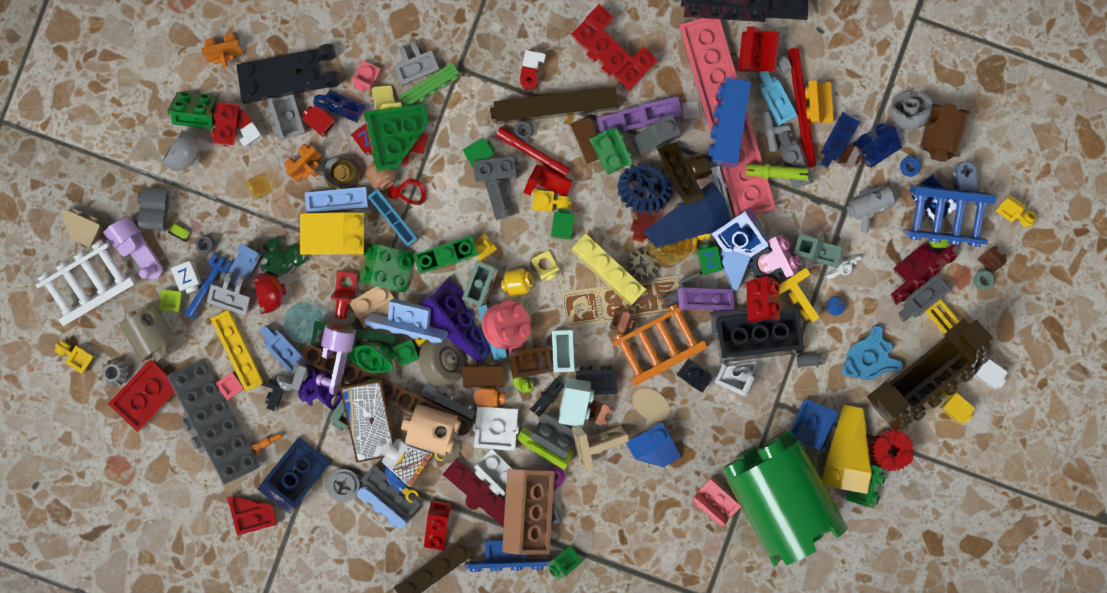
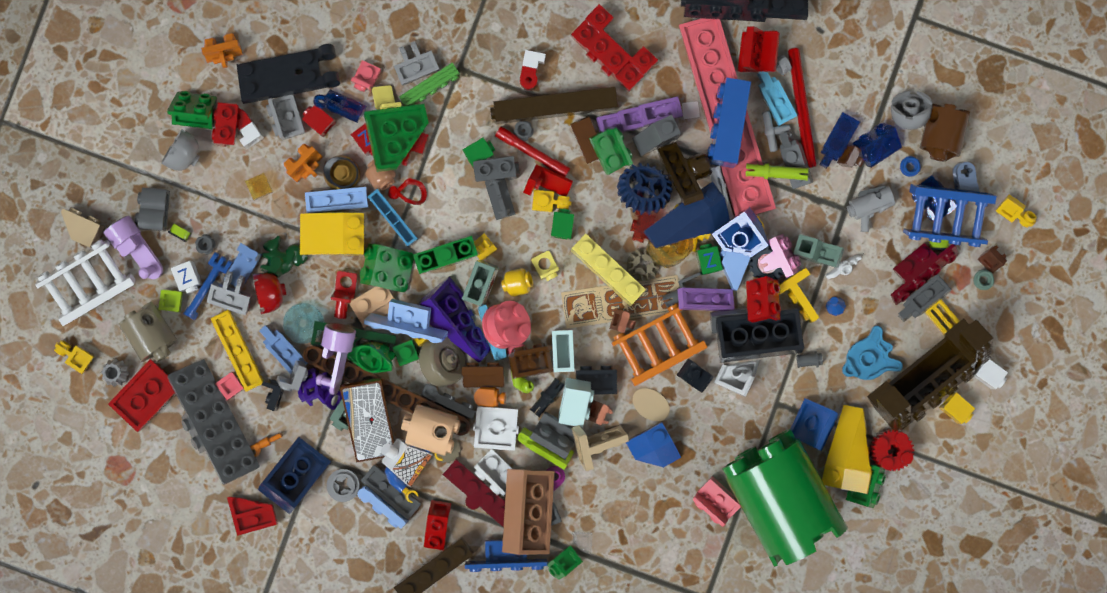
(820, 102): light orange bracket -> none

